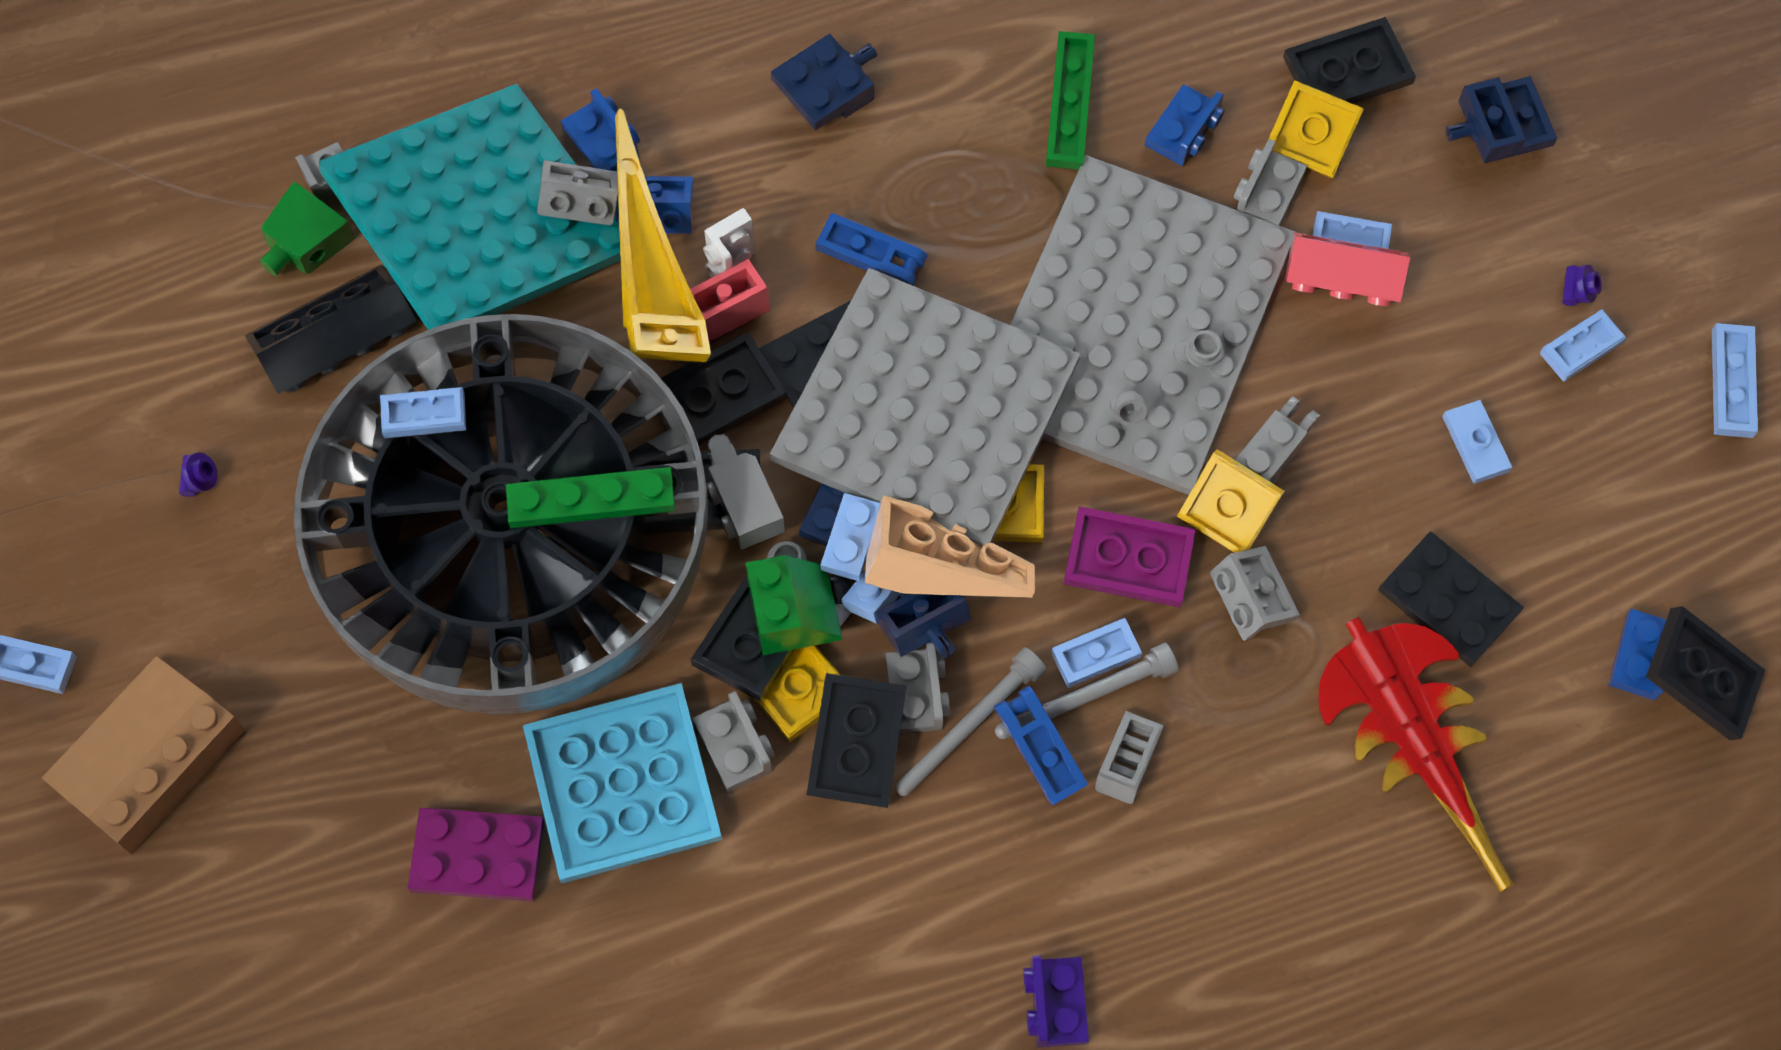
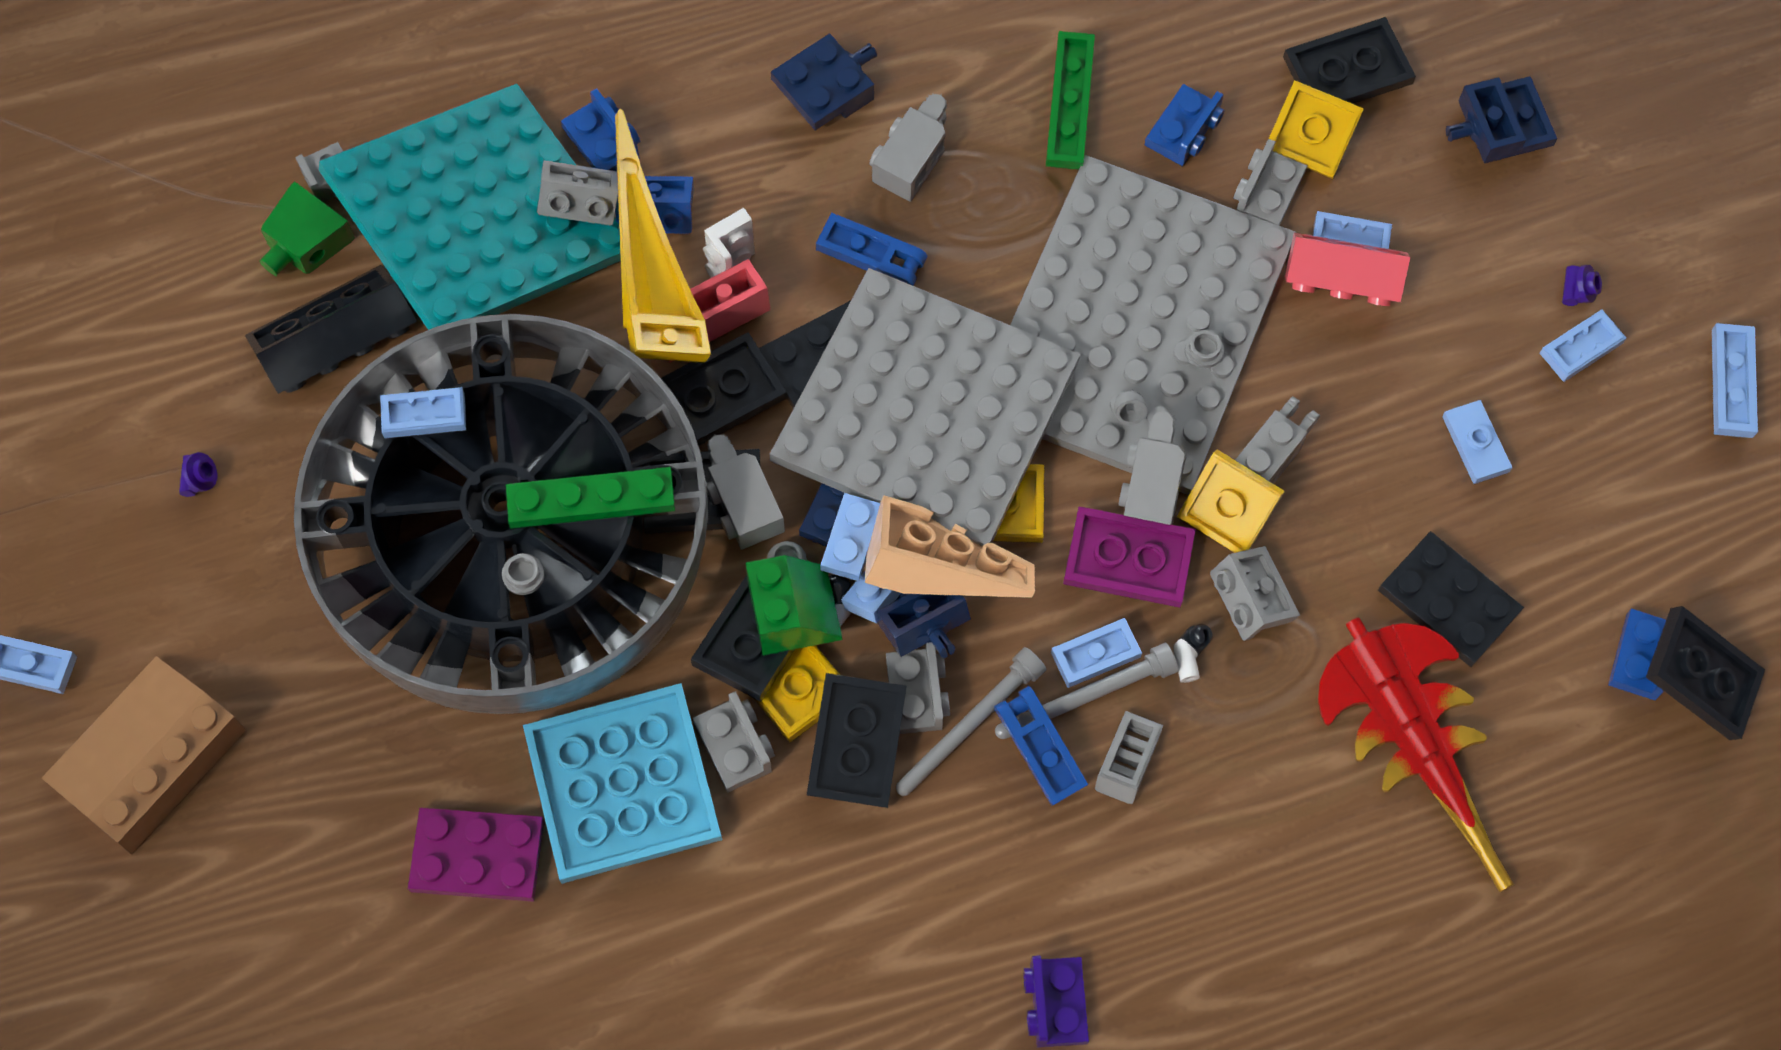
(523, 574): none -> light grey plate
(912, 149): none -> light grey hinge
(1155, 473): none -> light grey hinge
(1188, 648): none -> arm

